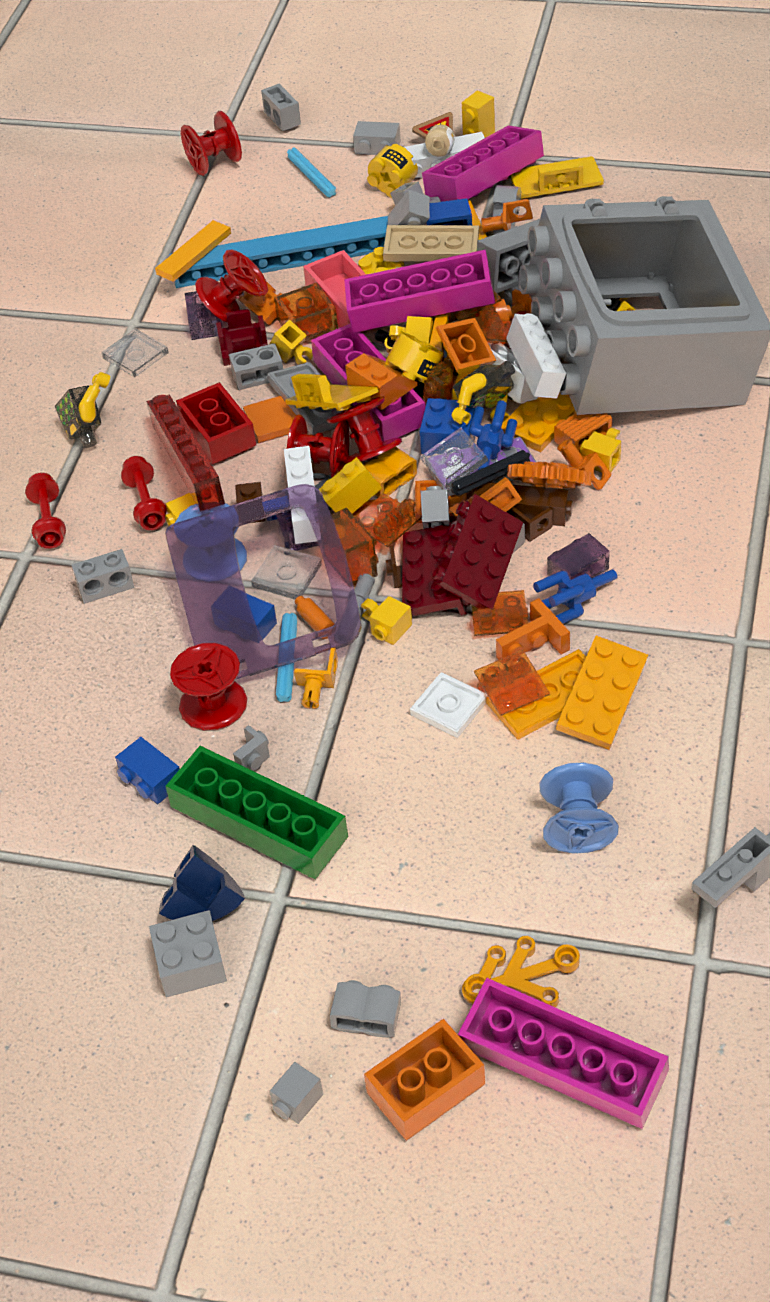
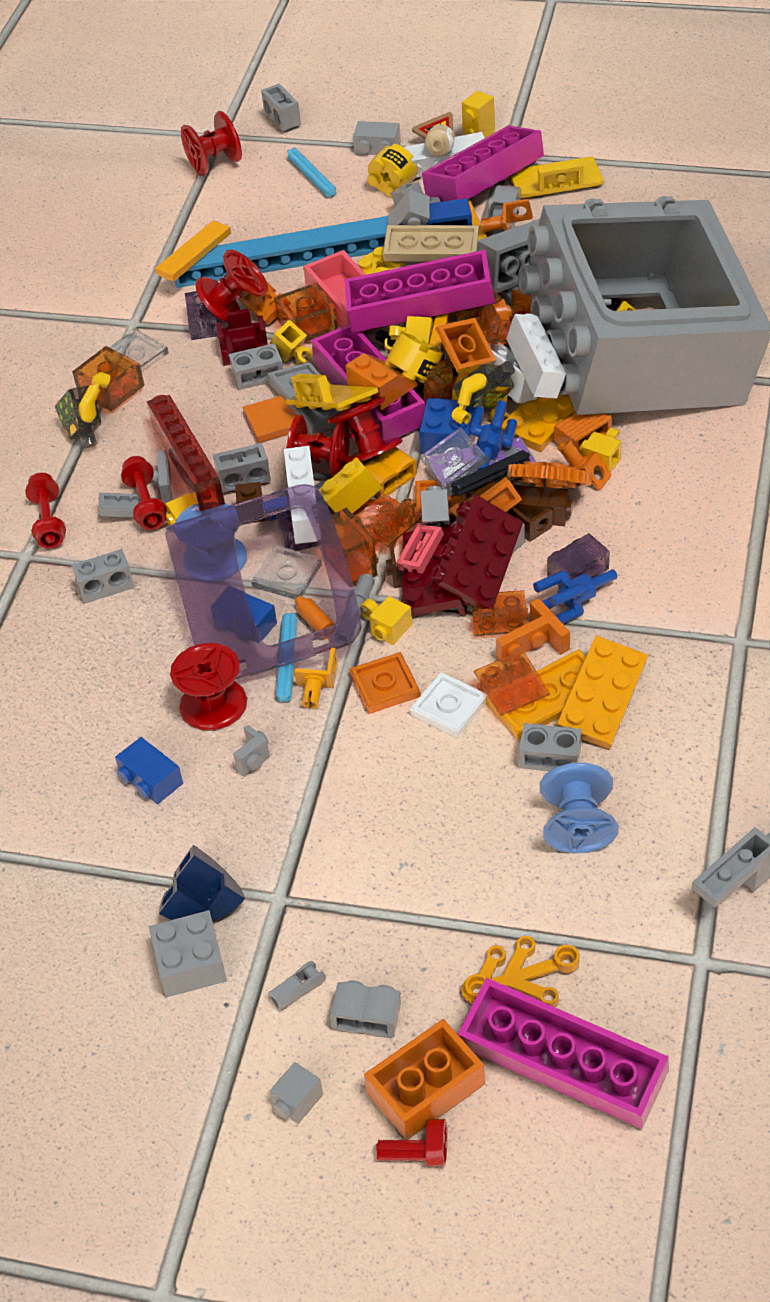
(117, 504): none -> light grey plate
(124, 374): none -> clear orange brick
(163, 476): none -> light grey plate
(217, 422): red brick -> none
(242, 466): none -> light grey brick
(257, 811): green brick -> none
(294, 988): none -> light grey bar
(384, 682): none -> orange tile
(424, 548): none -> coral tile
(431, 1150): none -> red piece
(548, 746): none -> light grey brick

